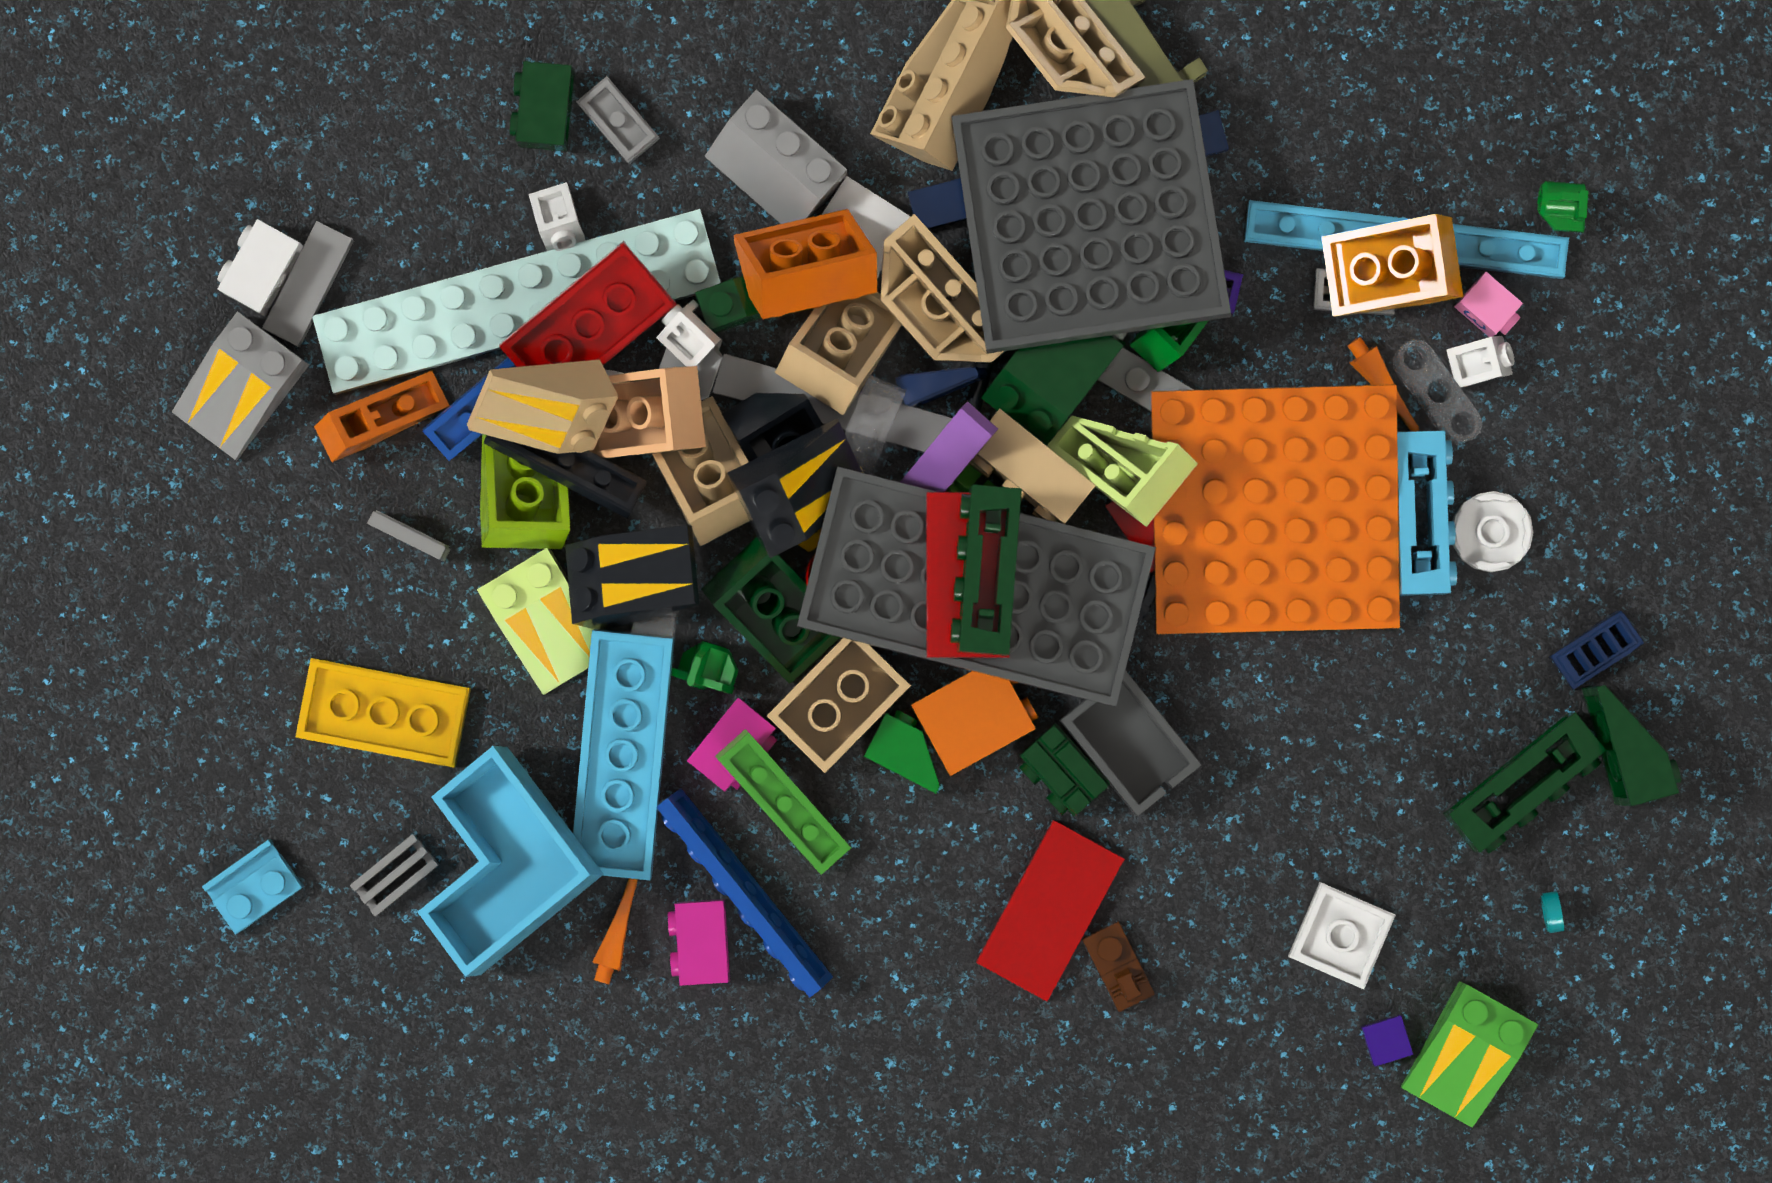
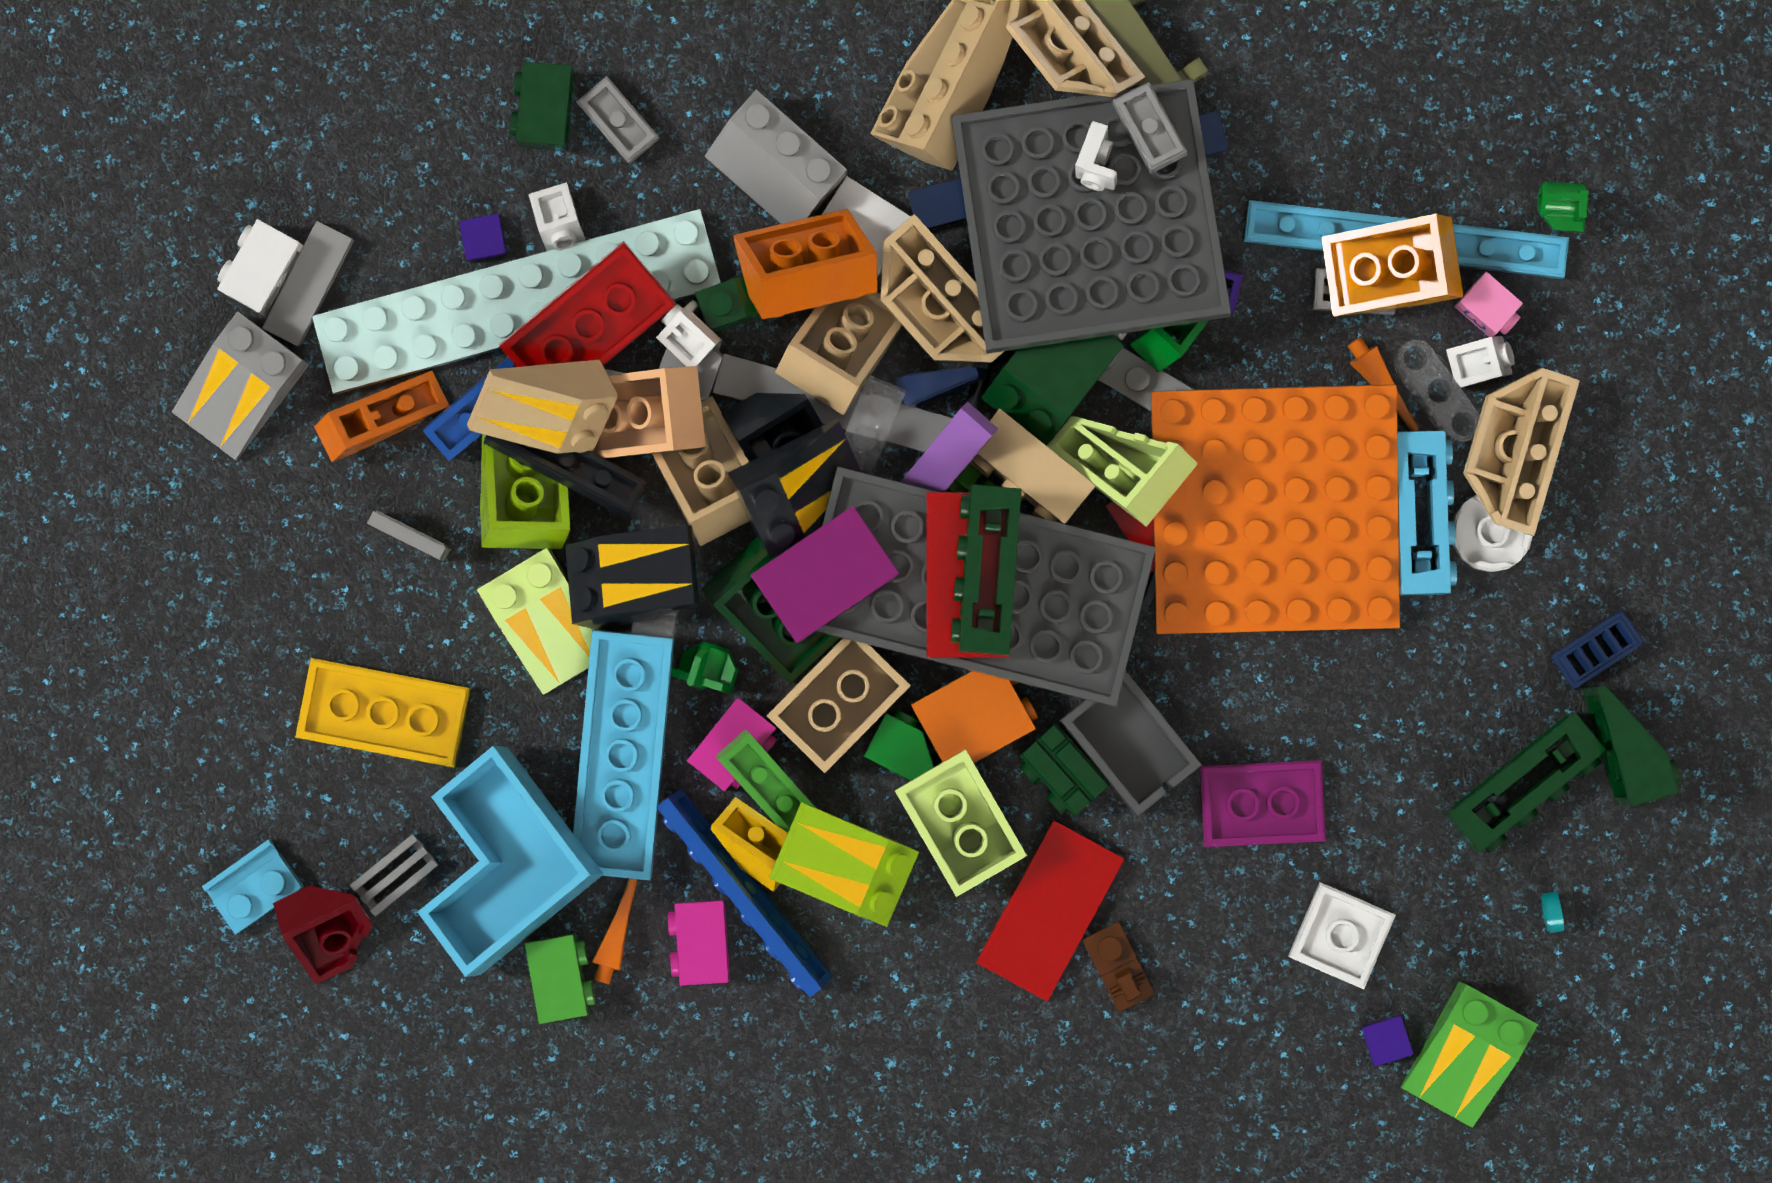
(322, 929): none -> dark red slope
(482, 237): none -> dark purple tile
(559, 978): none -> bright green piece
(750, 840): none -> yellow slope
(824, 574): none -> magenta tile
(844, 864): none -> lime slope
(960, 823): none -> yellowish green slope
(1094, 152): none -> white bracket
(1149, 128): none -> light grey plate
(1262, 803): none -> magenta tile
(1519, 447): none -> tan wedge

